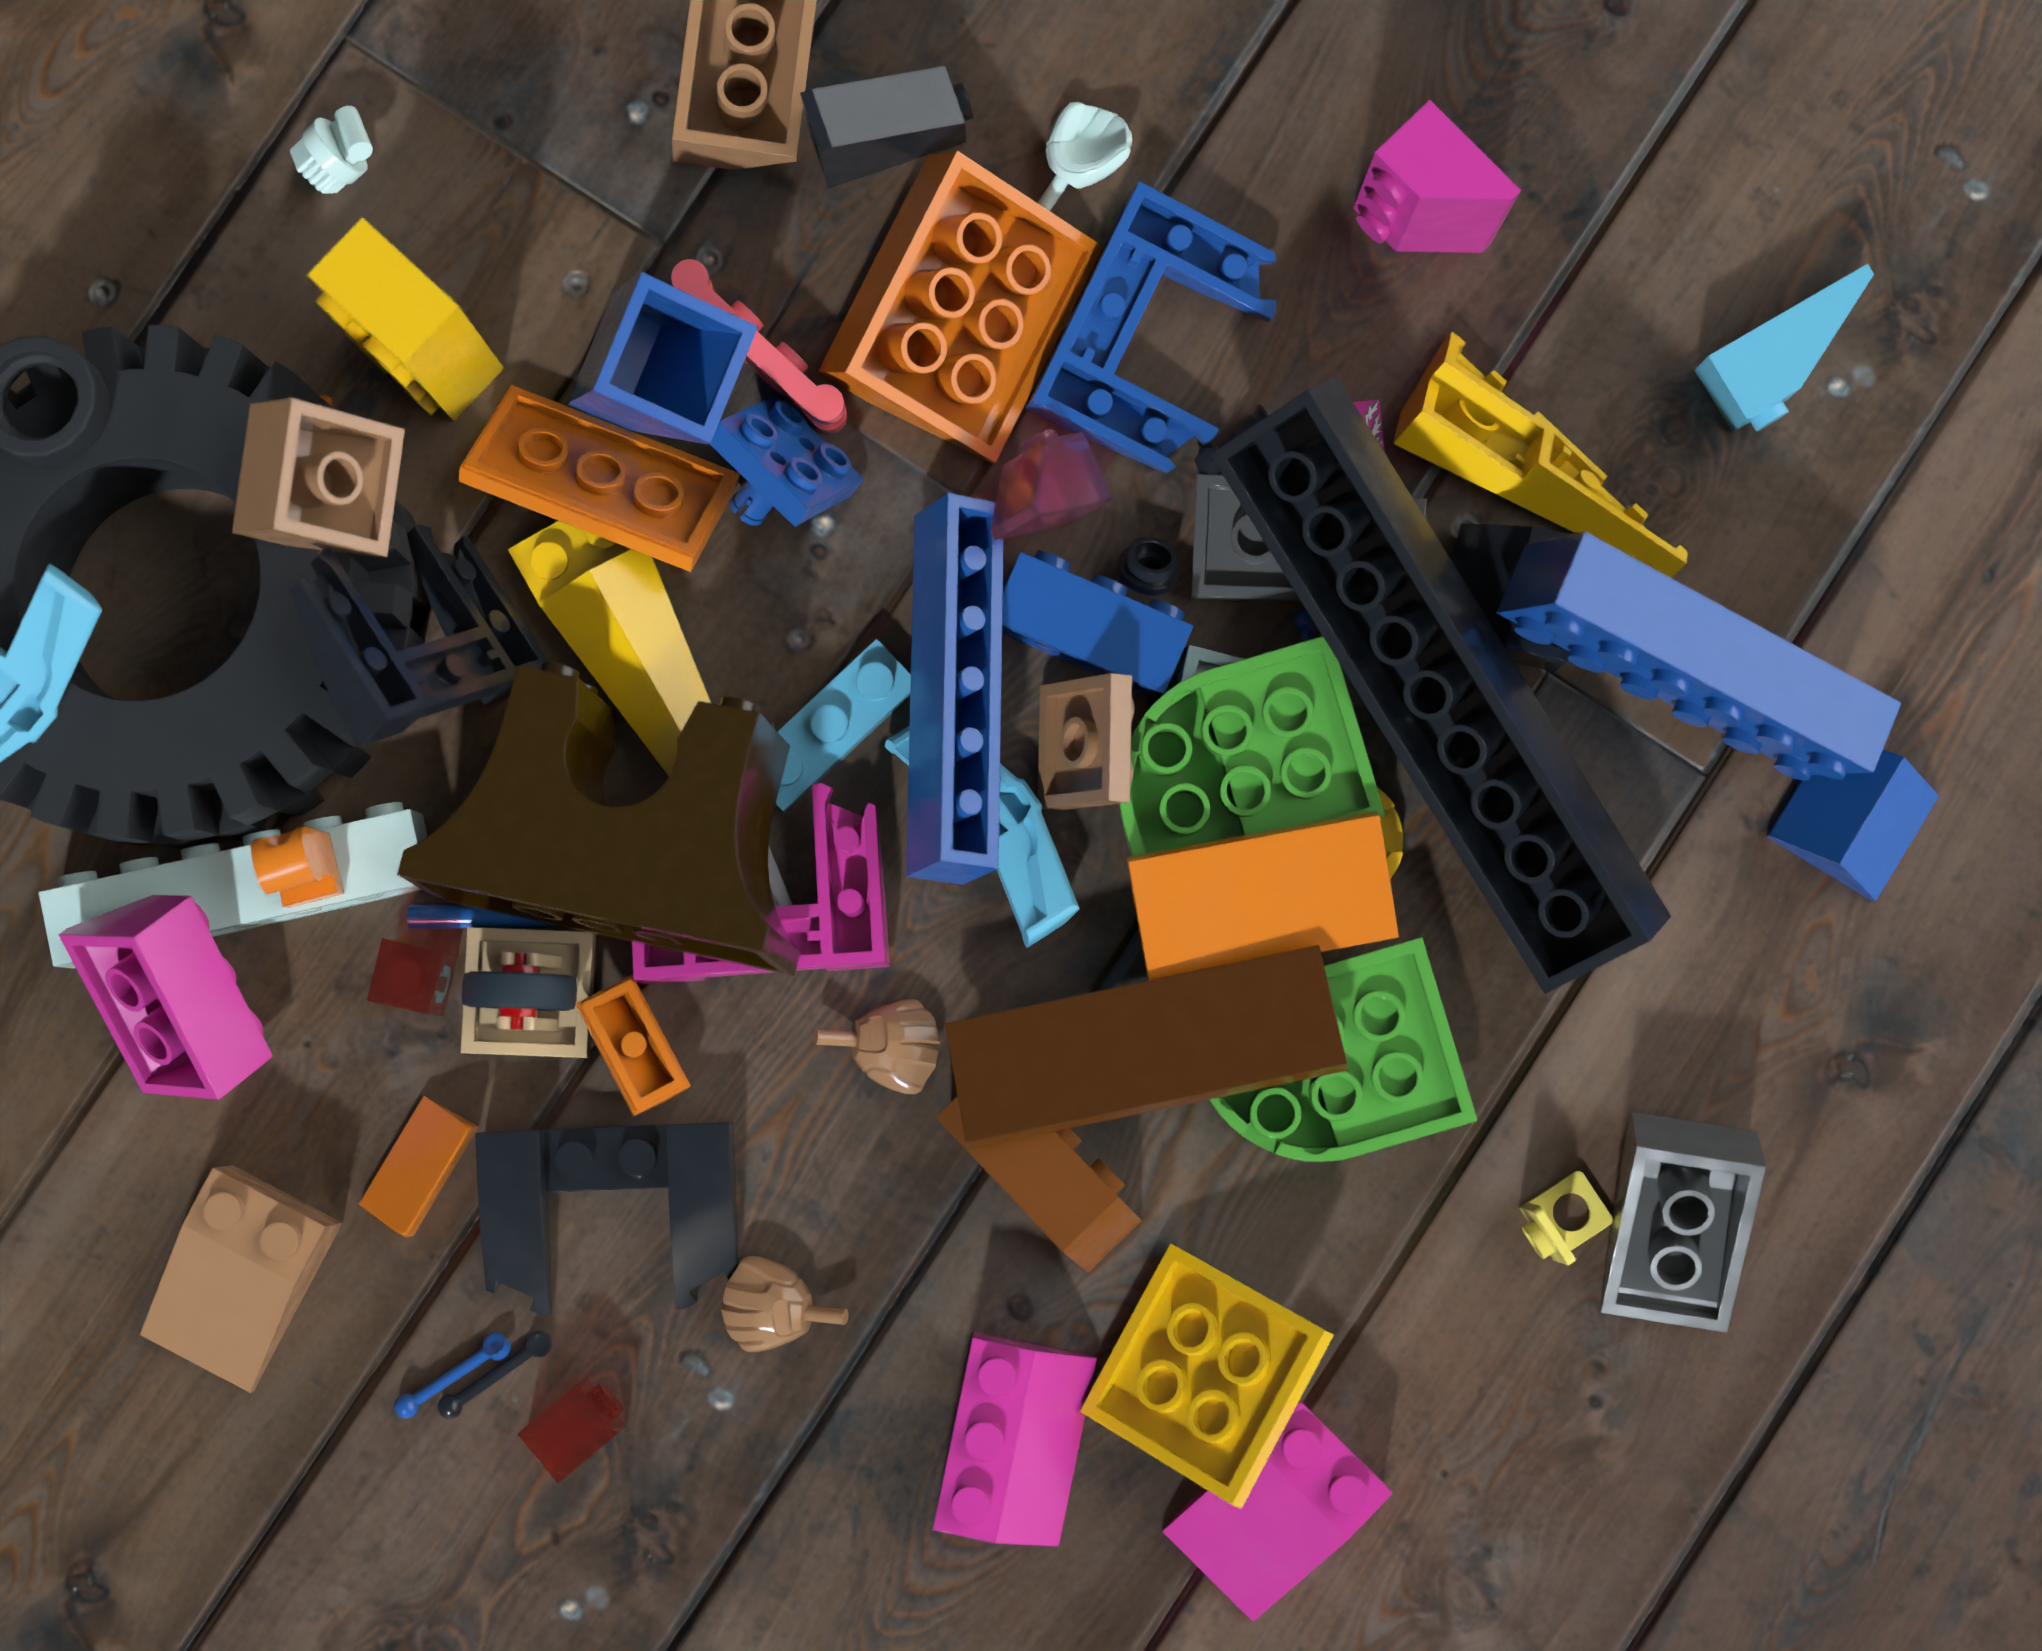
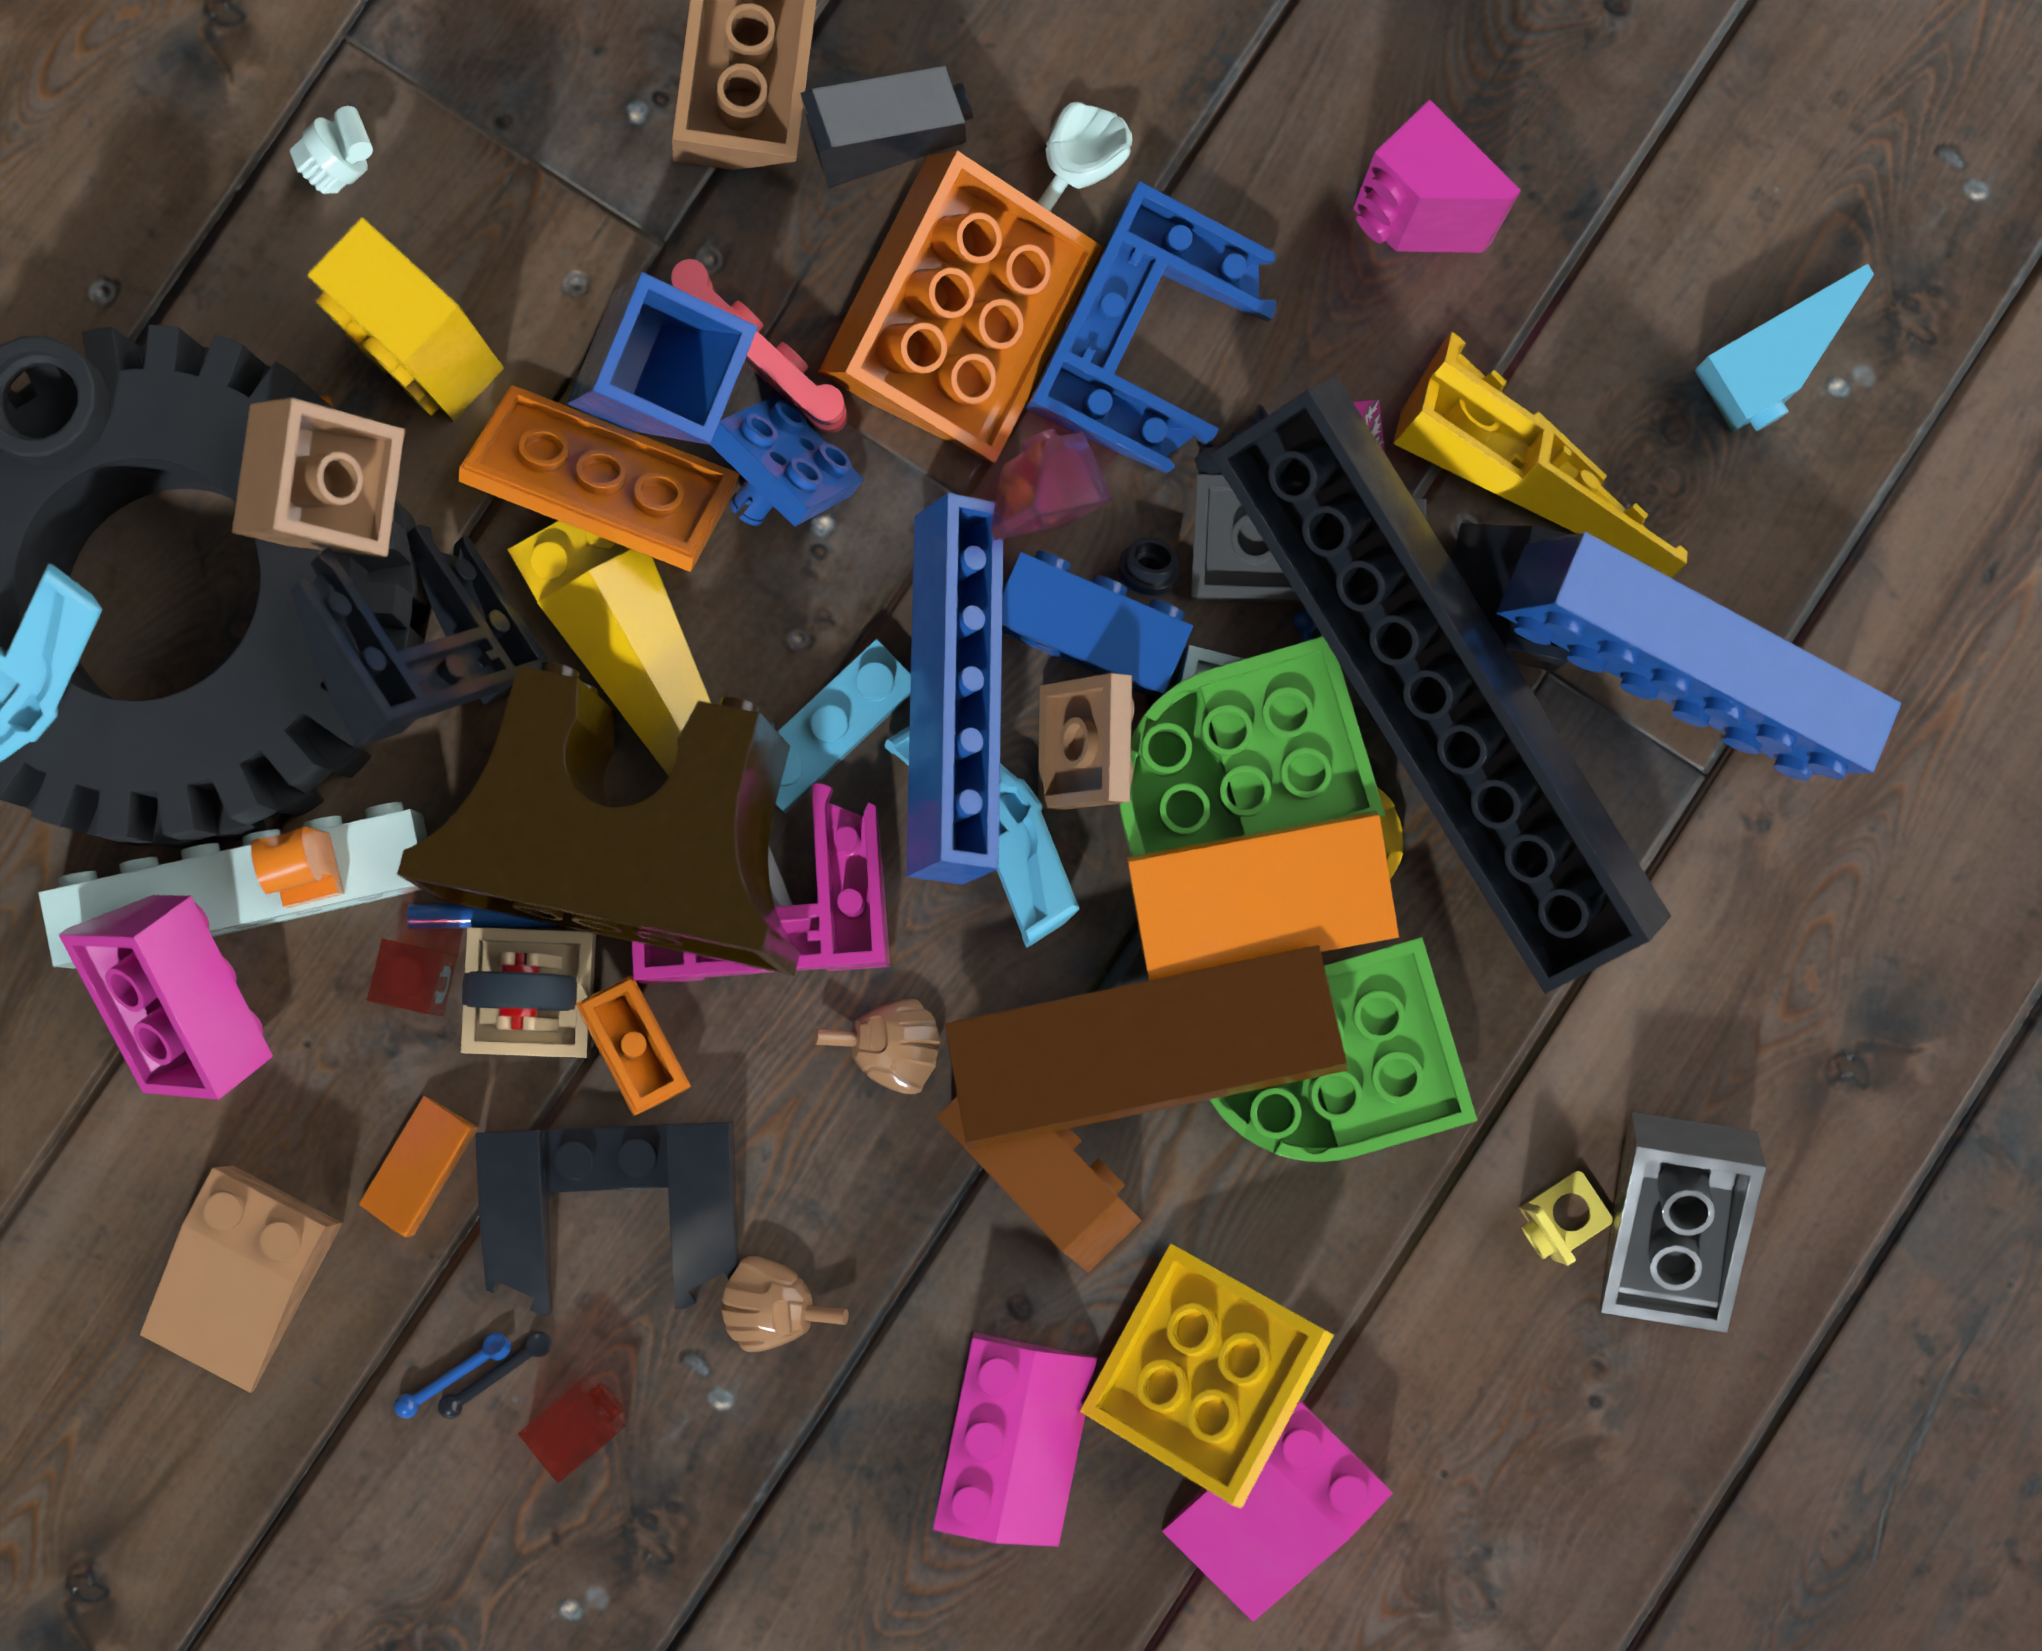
(1856, 824): blue slope -> none

